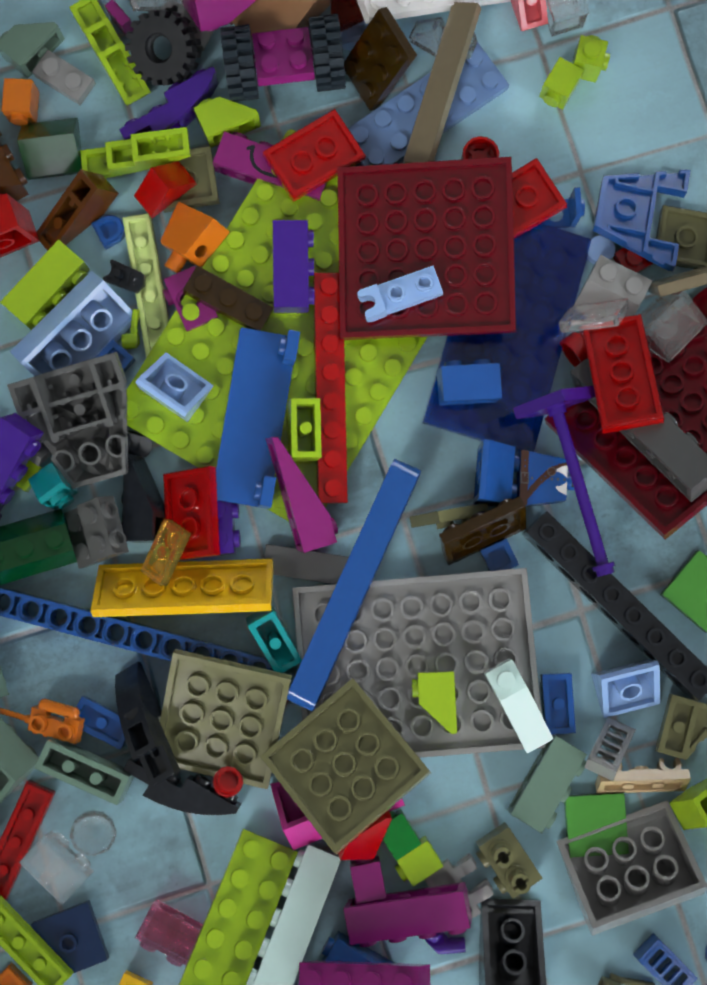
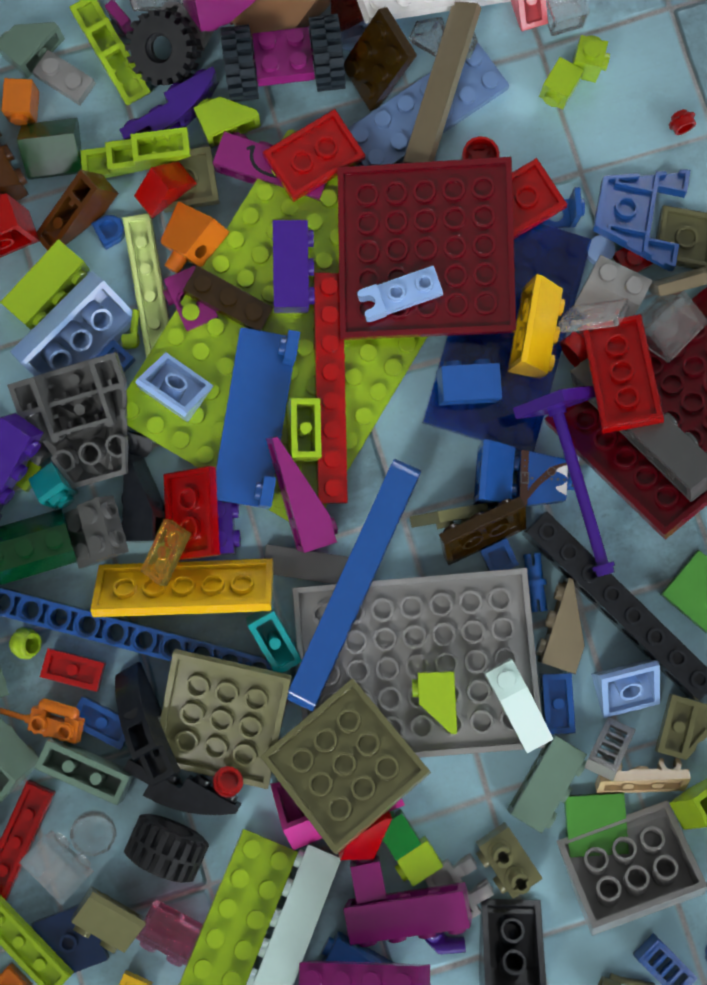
(25, 643): none -> lime piece
(73, 669): none -> red plate
(107, 920): none -> olive slope
(125, 277): black piece -> none
(166, 848): none -> black tyre
(536, 328): none -> yellow slope
(536, 582): none -> blue pin
(564, 635): none -> dark tan slope
(682, 122): none -> red plate

